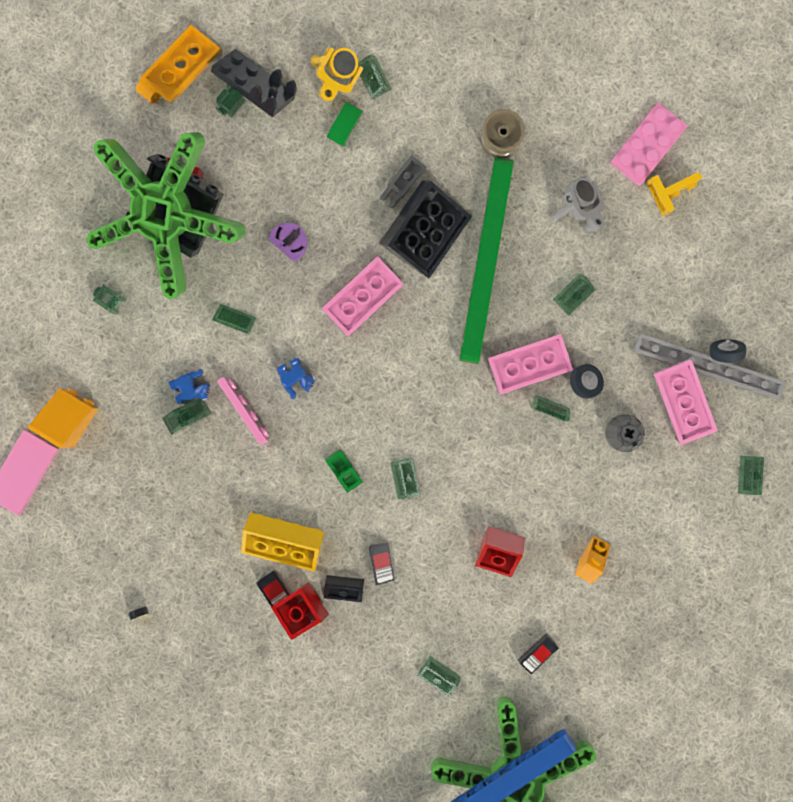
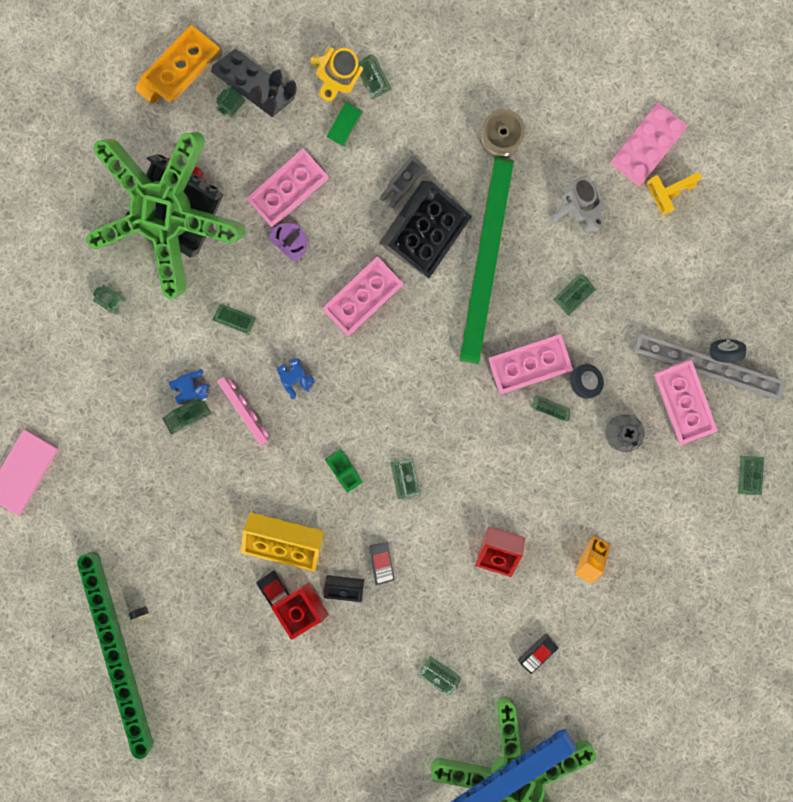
(64, 418): light orange slope -> none
(113, 663): none -> green beam
(287, 188): none -> bright pink plate

